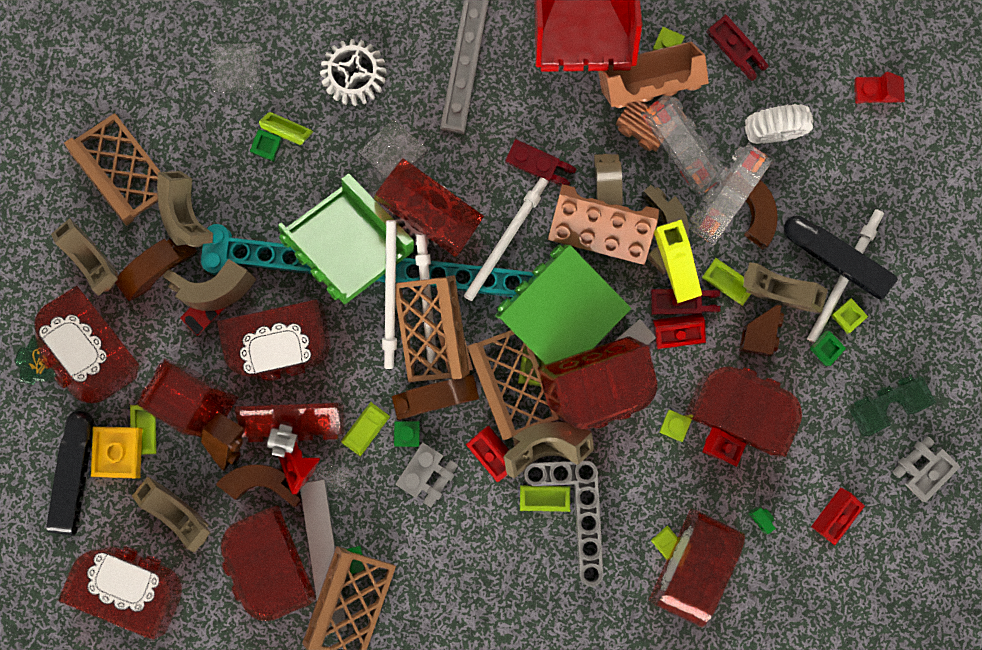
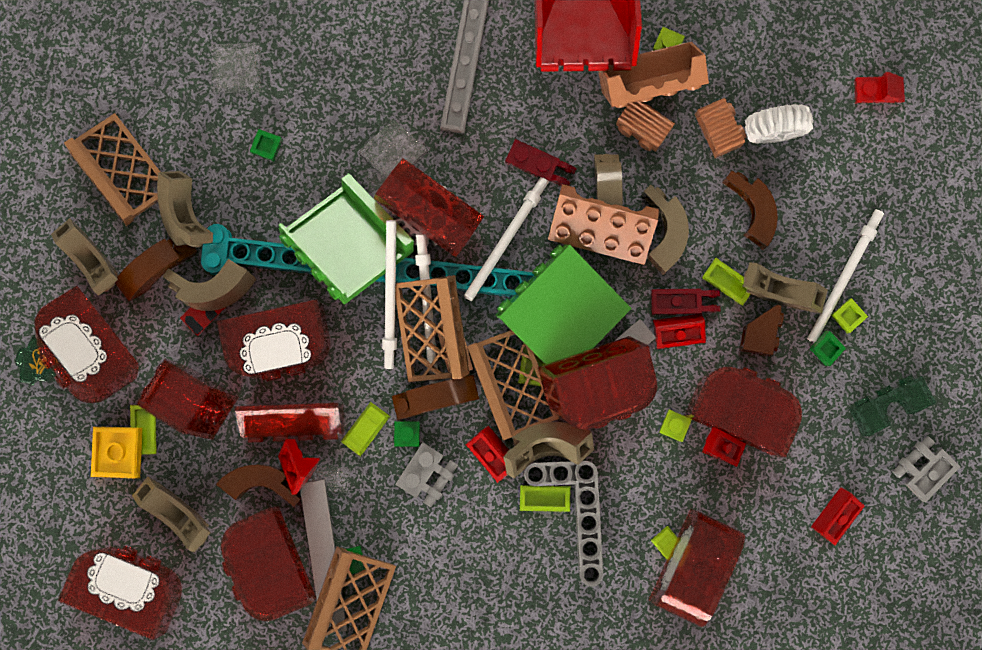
(69, 474): black piece -> none
(223, 440): reddish brown slope -> none
(282, 440): light grey gear -> none
(285, 128): lime tile -> none
(357, 52): white gear -> none
(678, 260): neon yellow slope -> none
(683, 143): clear brick -> none
(720, 127): none -> nougat brick
(730, 194): clear brick -> none
(736, 46): dark red hinge -> none
(763, 519): green plate -> none
(840, 256): black piece -> none

